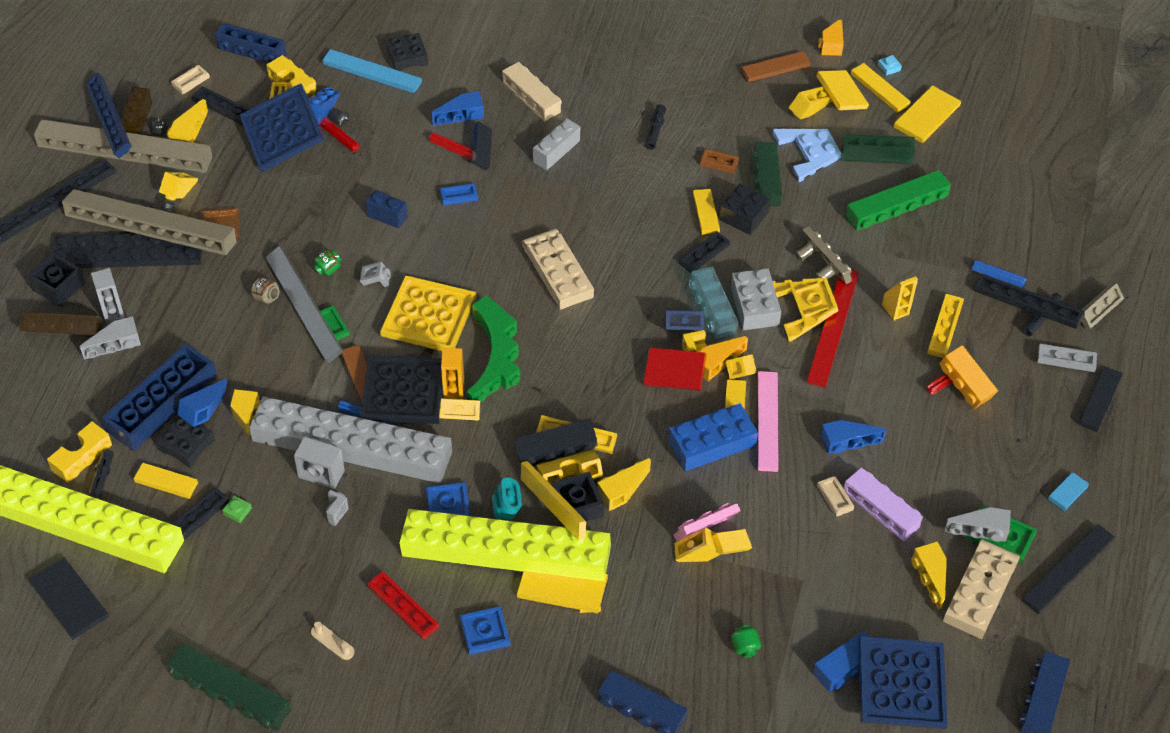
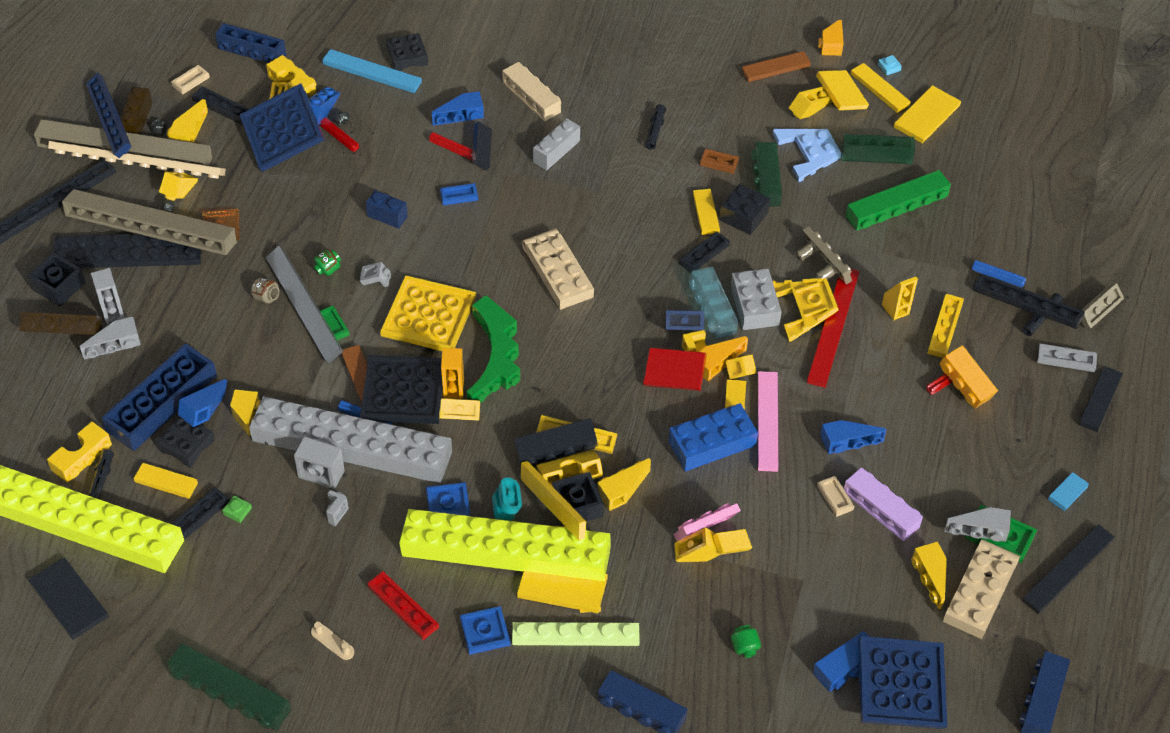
(144, 161): none -> tan plate
(575, 634): none -> yellowish green plate

